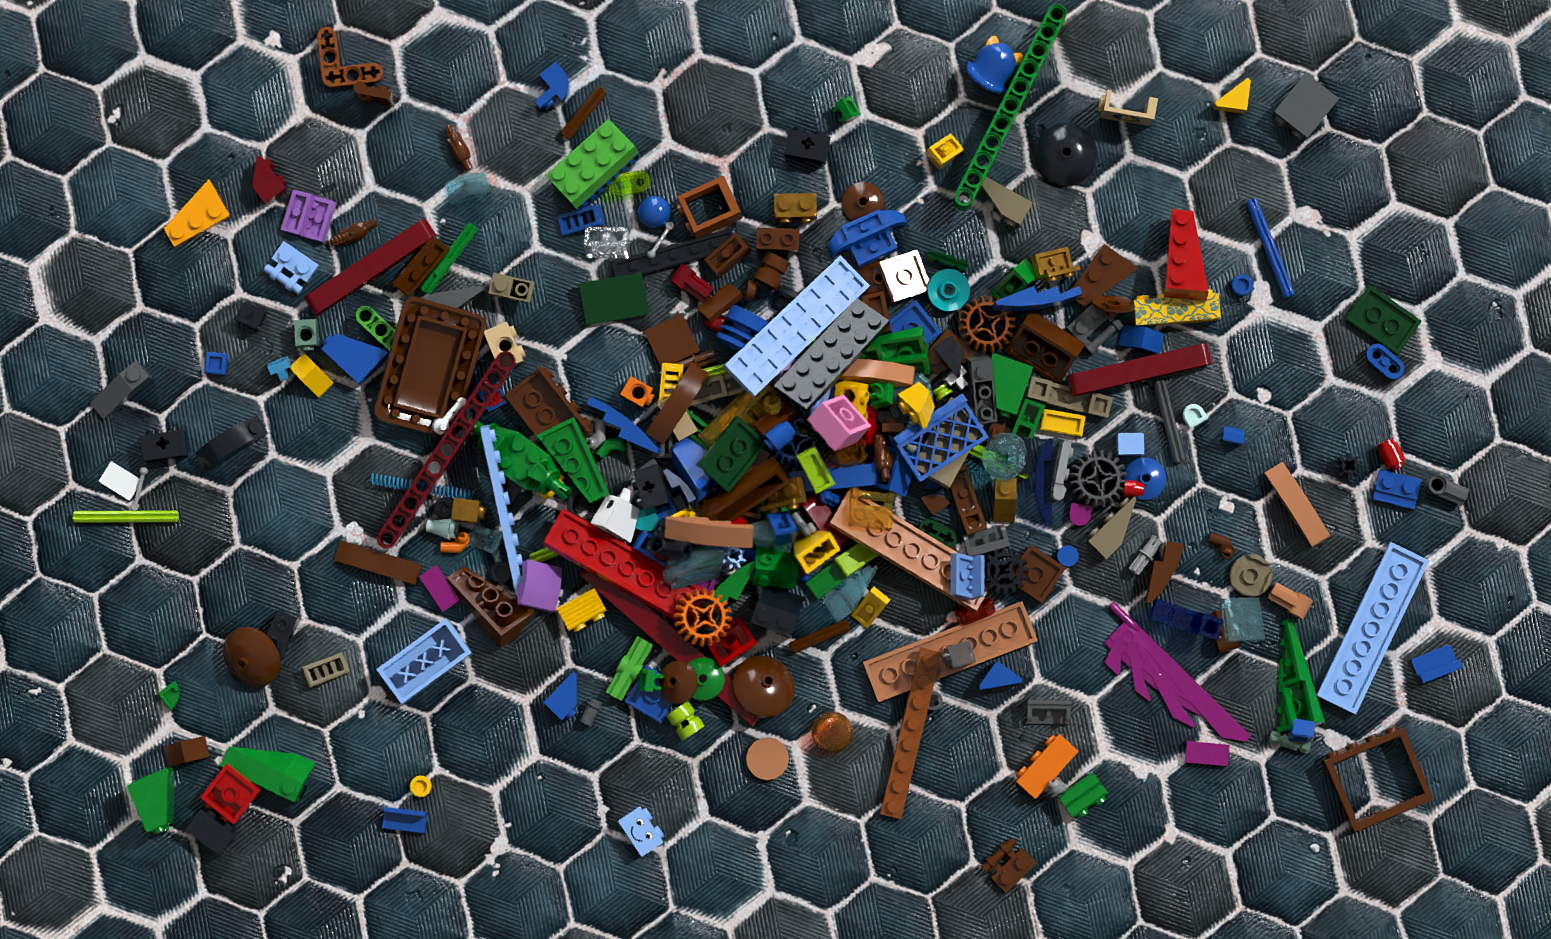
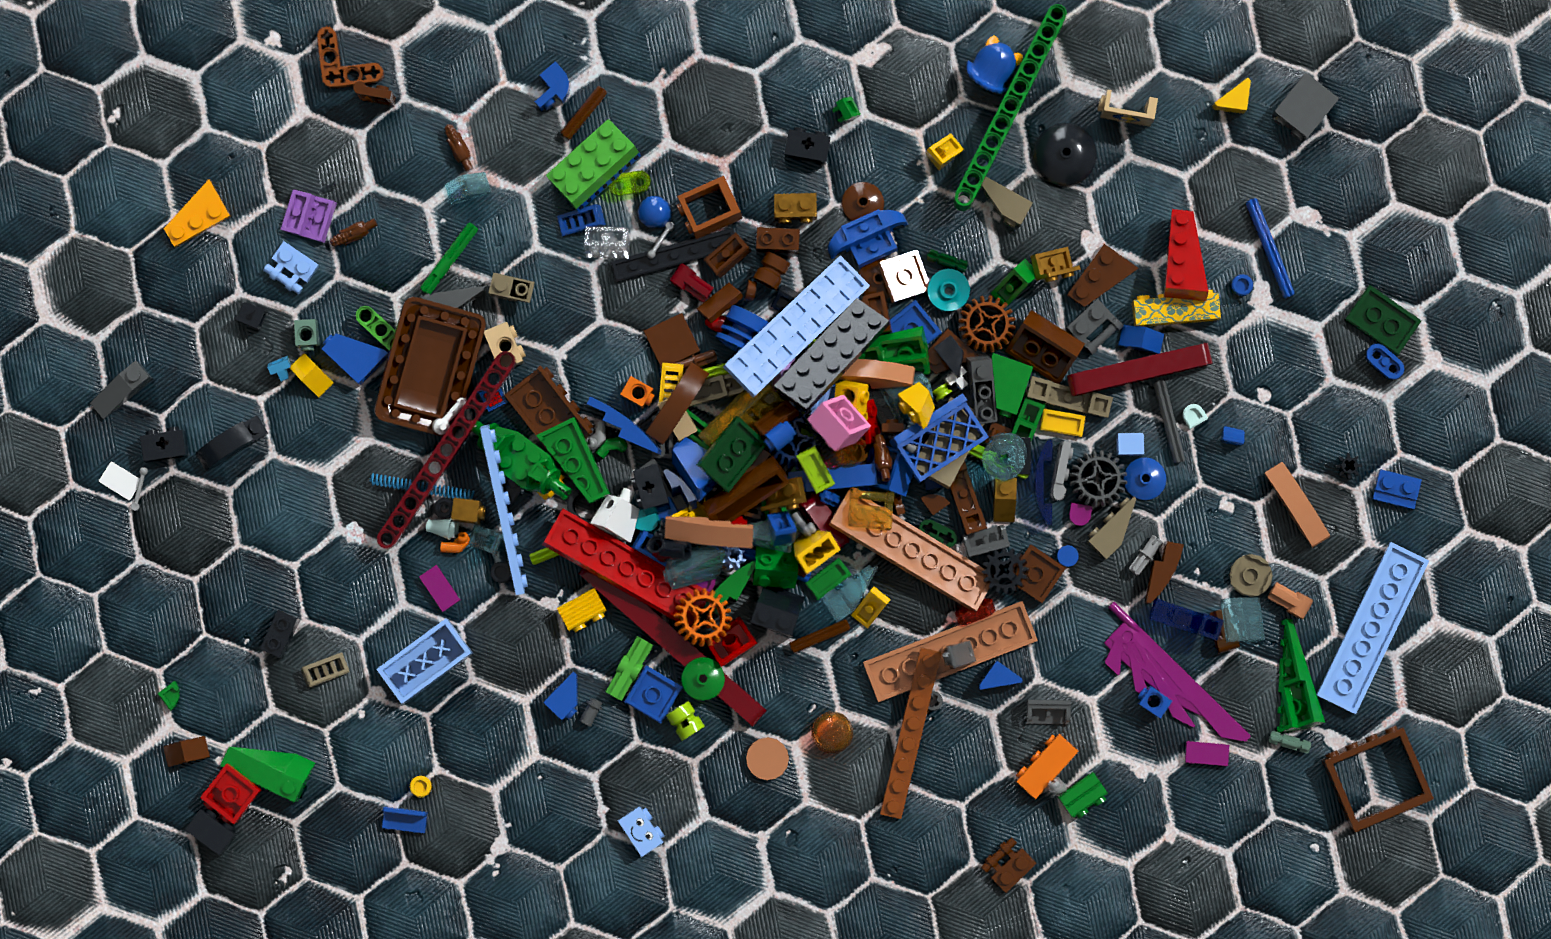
(124, 516): lime axle -> none
(155, 799): green slope -> none
(216, 363): blue tile -> none
(251, 657): reddish brown dish -> none
(266, 182): dark red slope -> none
(369, 267): dark red beam -> none
(378, 562): reddish brown slope -> none
(420, 266): reddish brown tile -> none
(491, 605): reddish brown wedge -> none
(539, 586): medium lavender slope -> none
(613, 298): dark green tile -> none
(647, 680): green tile -> none
(685, 682): reddish brown dish -> none
(757, 696): reddish brown dish -> none
(772, 404): clear yellow plate -> none
(854, 559): lime tile -> none
(881, 395): green tile -> none
(899, 507): none -> reddish brown tile
(967, 576): medium blue bracket -> none
(1031, 300): blue slope -> none
(1113, 304): reddish brown dish -> none
(1133, 489): red hose -> none
(1164, 702): none -> blue brick
(1224, 544): reddish brown arm -> none
(1301, 731): blue slope -> none
(1391, 454): red brick -> none
(1435, 664): blue panel -> none
(1448, 490): dark grey piece -> none

